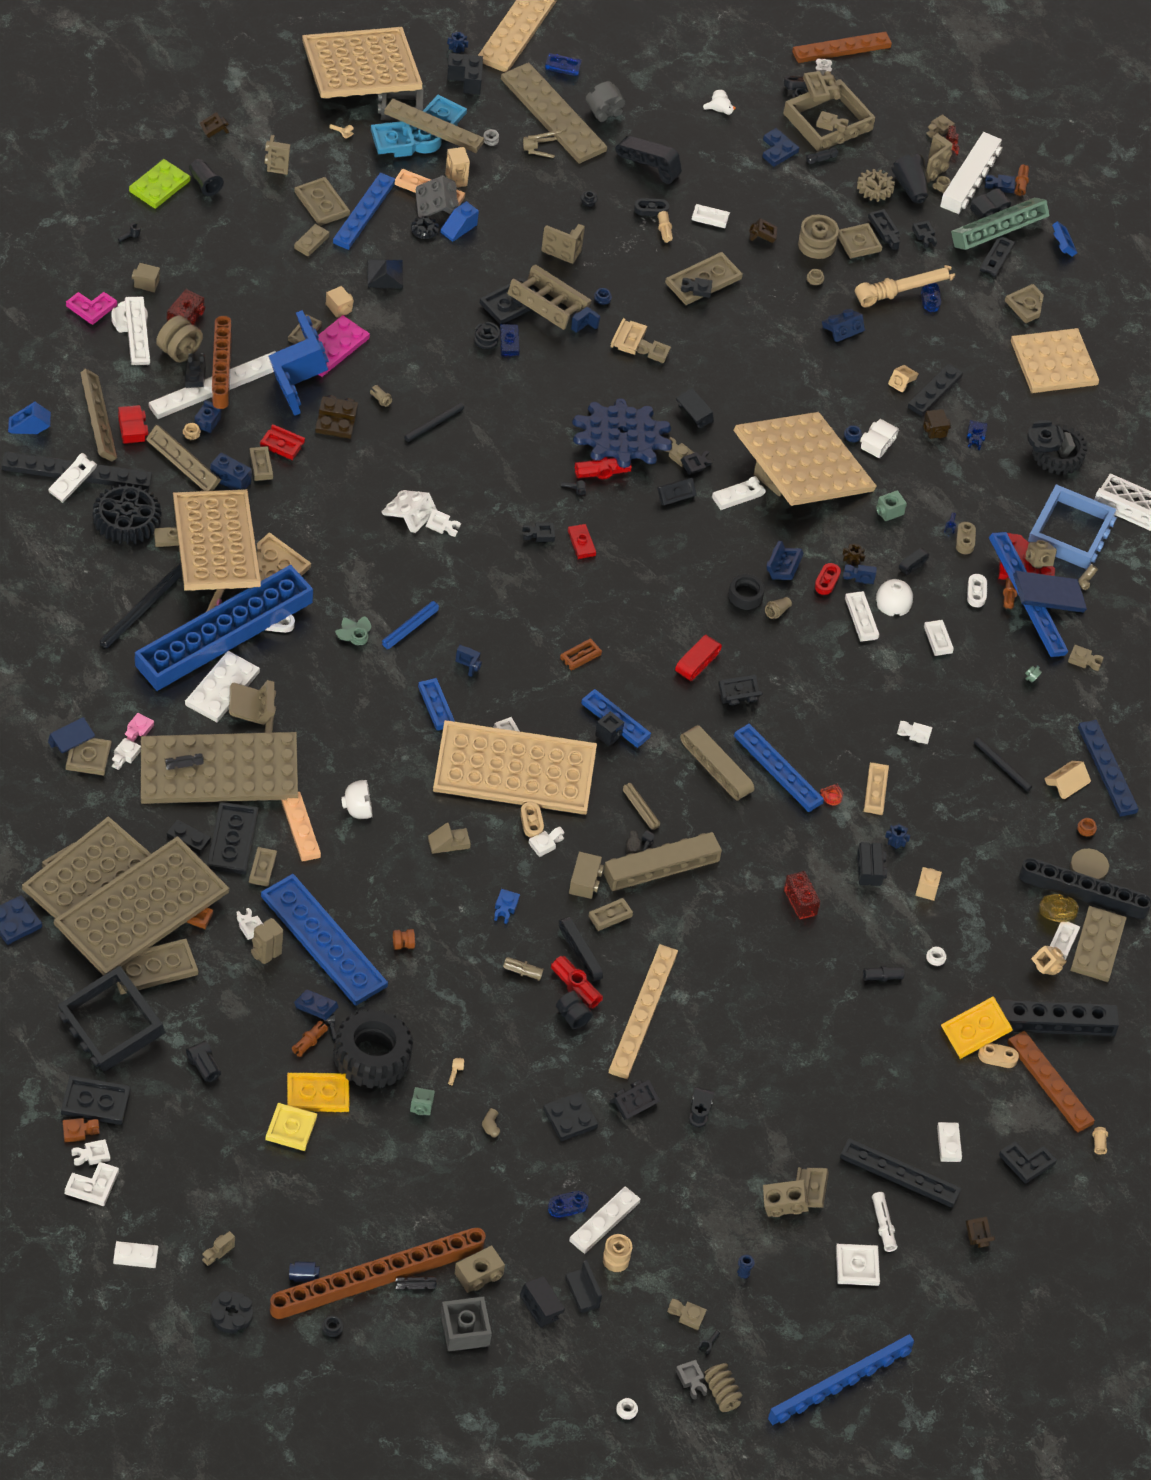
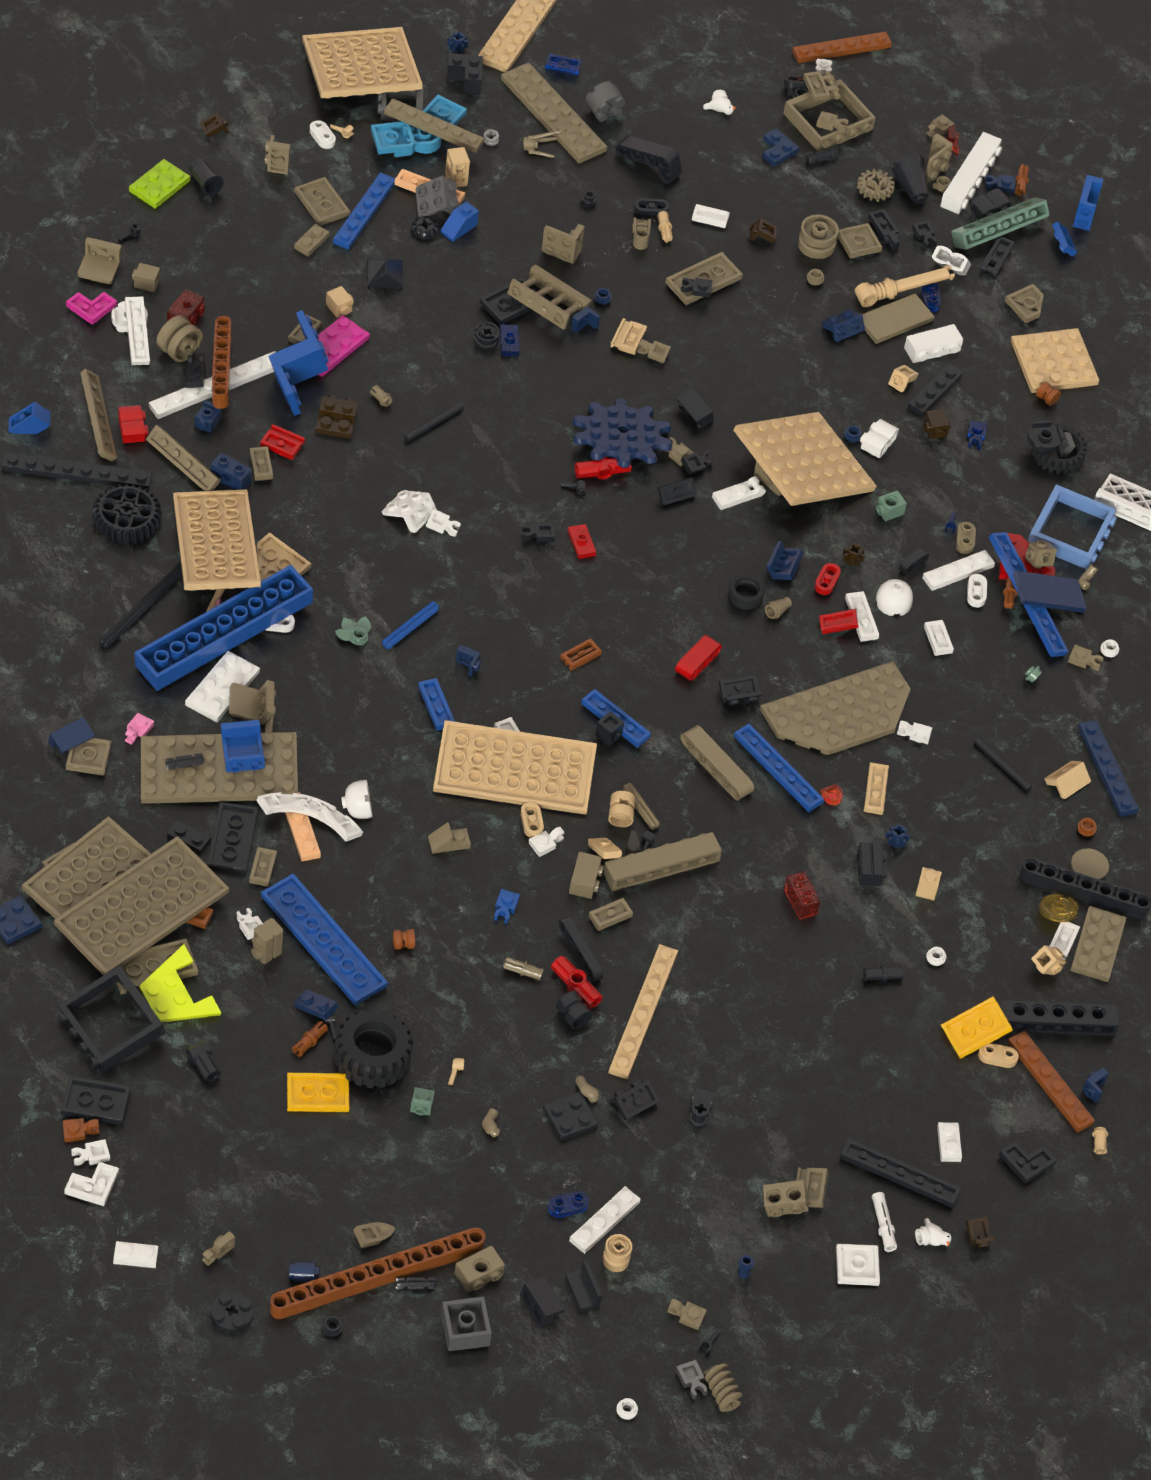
(72, 478): white plate -> none
(100, 261): none -> dark tan bracket
(124, 752): white plate -> none
(166, 537): dark tan plate -> none
(168, 995): none -> neon yellow wing
(191, 431): tan plate -> none
(242, 746): none -> blue panel
(291, 1126): light yellow plate -> none
(312, 807): none -> white tile
(322, 134): none -> white plate
(372, 1233): none -> dark tan plate
(587, 1090): none -> dark tan arm
(604, 848): none -> tan plate
(621, 808): none -> tan wheel
(641, 233): none -> dark tan piece
(835, 1383): blue plate -> none
(839, 621): none -> red plate
(841, 711): none -> dark tan plate
(863, 573): dark blue plate -> none
(896, 318): none -> dark tan tile
(932, 1235): none -> white animal
(933, 343): none -> white brick
(958, 262): none -> white brick
(958, 570): none -> white plate
(1048, 393): none -> dark orange wheel
(1088, 202): none -> blue panel
(1093, 1082): none -> dark blue bracket
(1109, 648): none -> white plate

